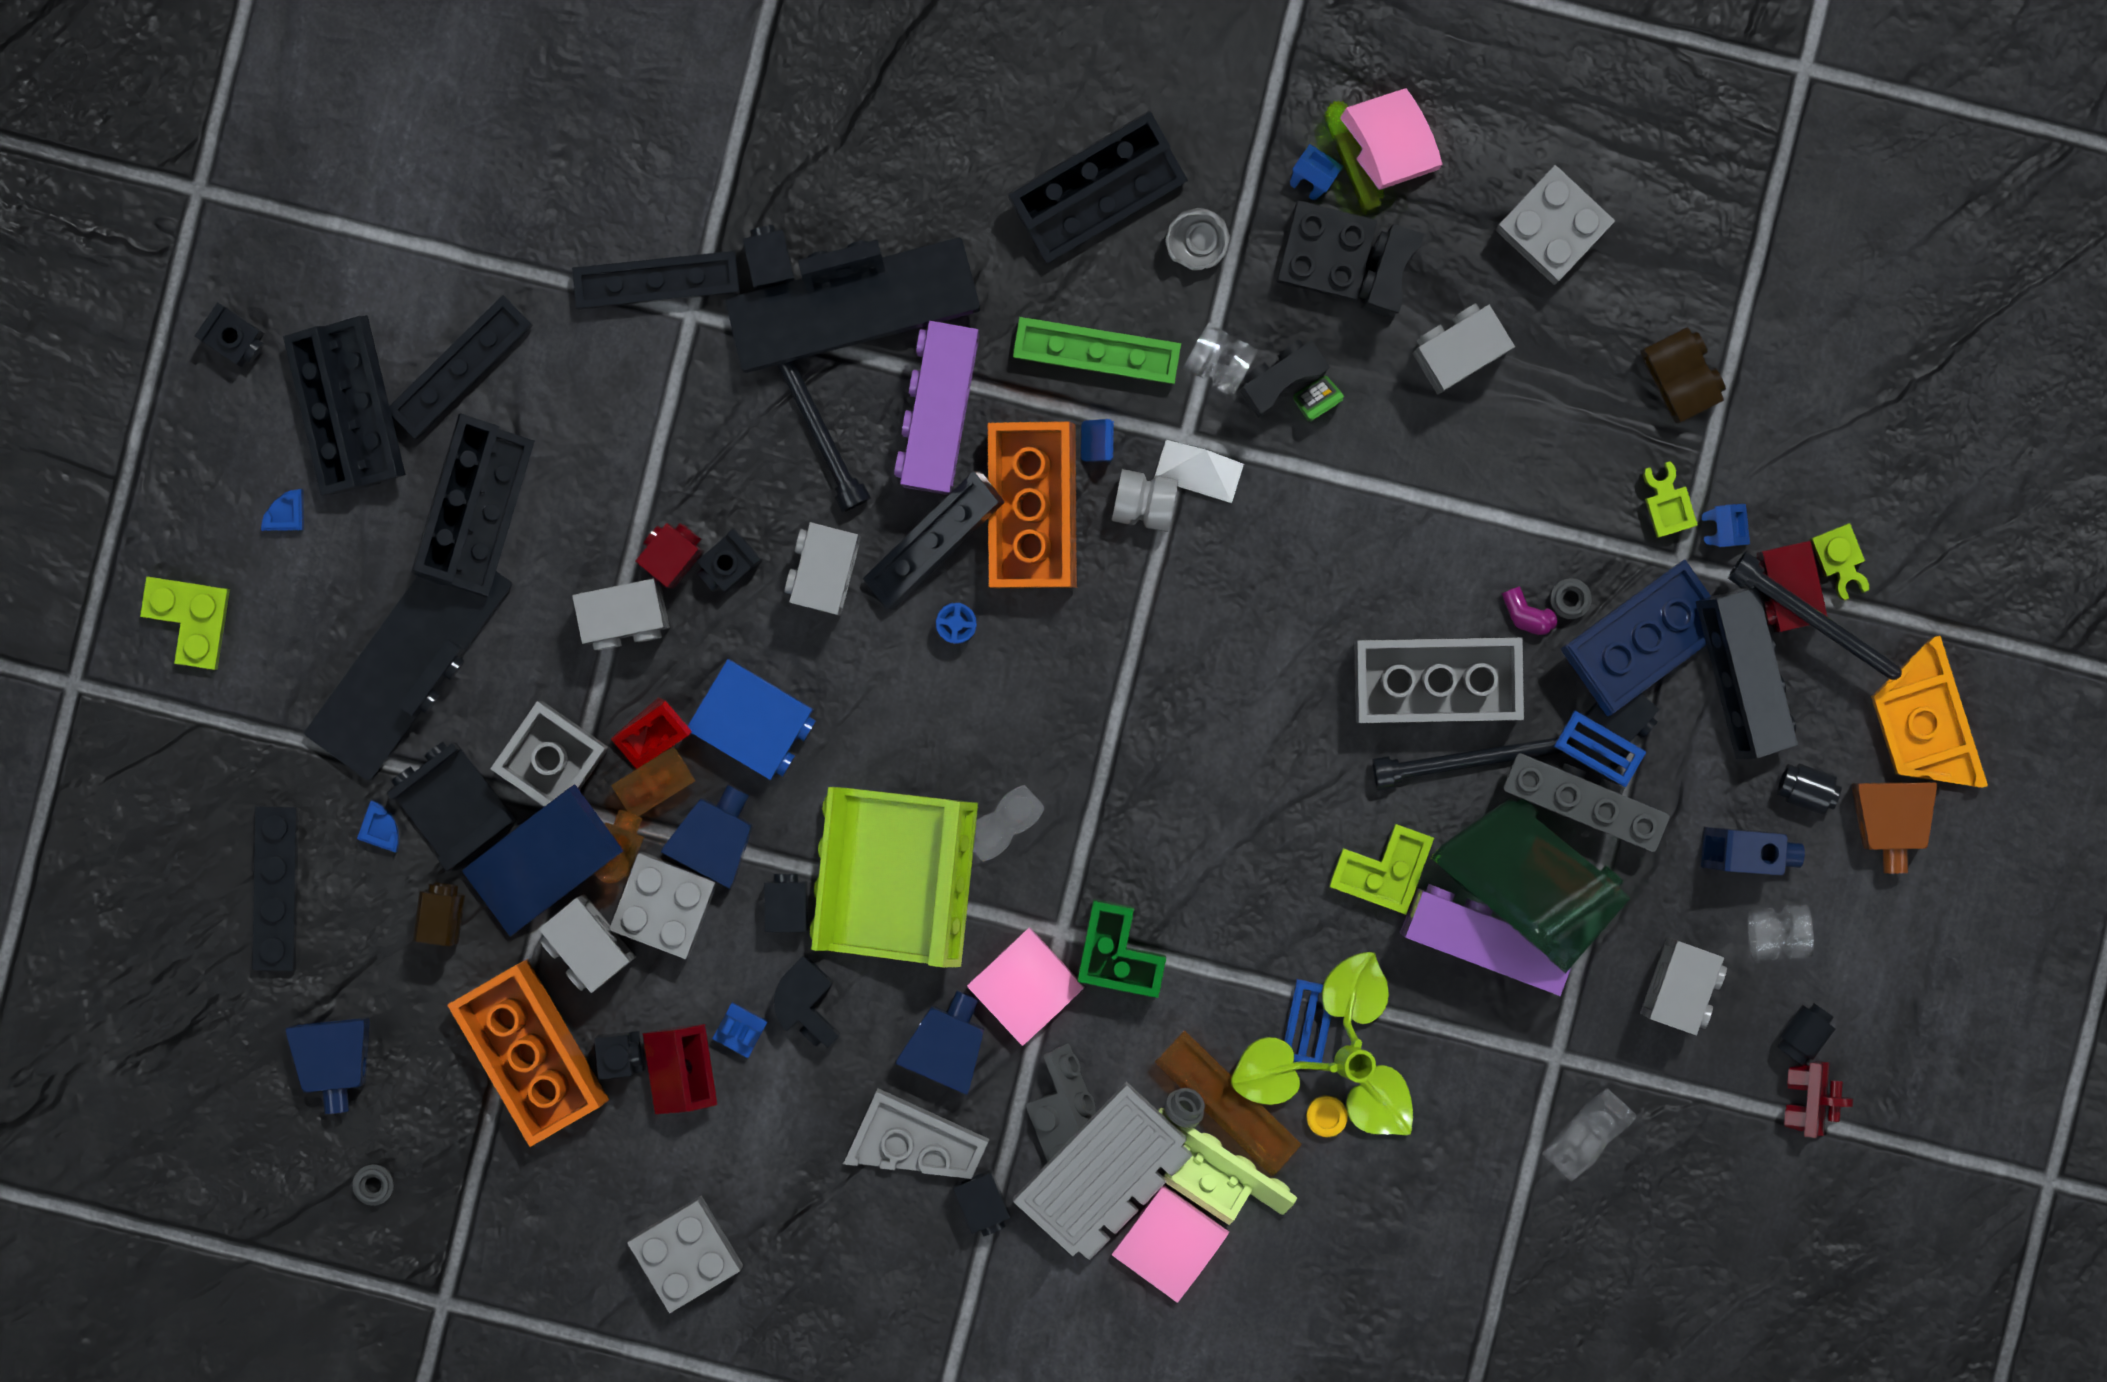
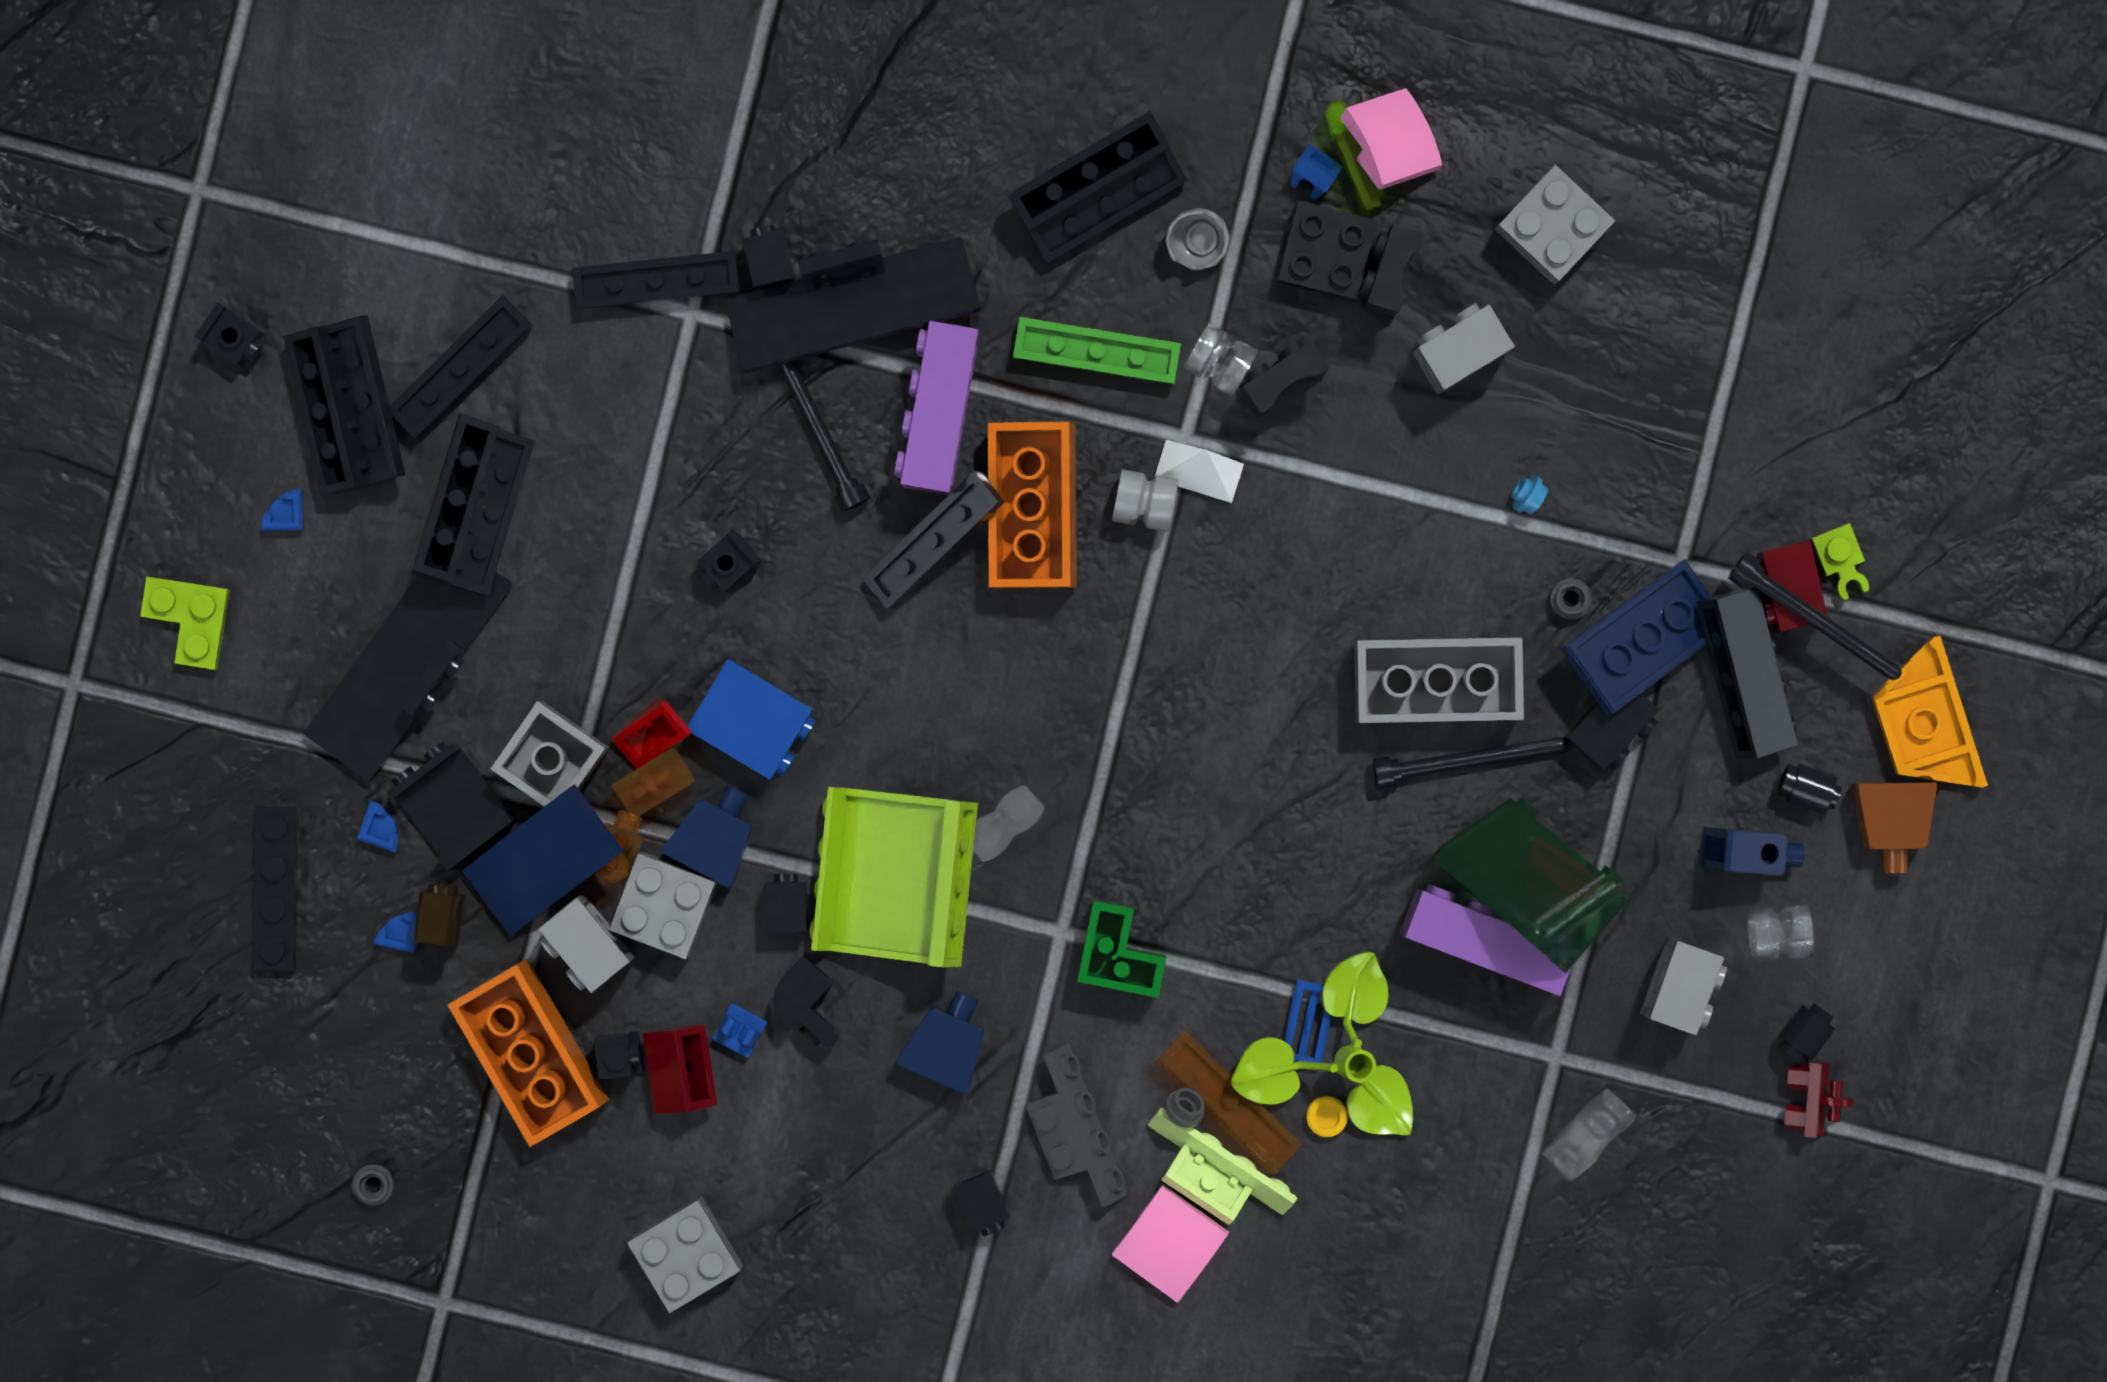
(331, 1058): dark blue torso -> none
(398, 933): none -> blue tile
(621, 612): light grey brick -> none
(670, 553): dark red brick -> none
(823, 569): light grey brick -> none
(914, 1139): light grey wing -> none
(950, 622): blue wheel -> none
(1025, 986): bright pink slope -> none
(1097, 440): blue slope -> none
(1101, 1170): light grey hinge -> none
(1318, 398): slope -> none
(1391, 880): lime plate -> none
(1527, 617): magenta arm -> none
(1529, 494): none -> dark azure plate
(1569, 731): blue tile -> none
(1586, 802): dark grey bracket -> none
(1670, 508): lime plate -> none
(1683, 374): dark brown brick -> none
(1731, 525): blue tile -> none

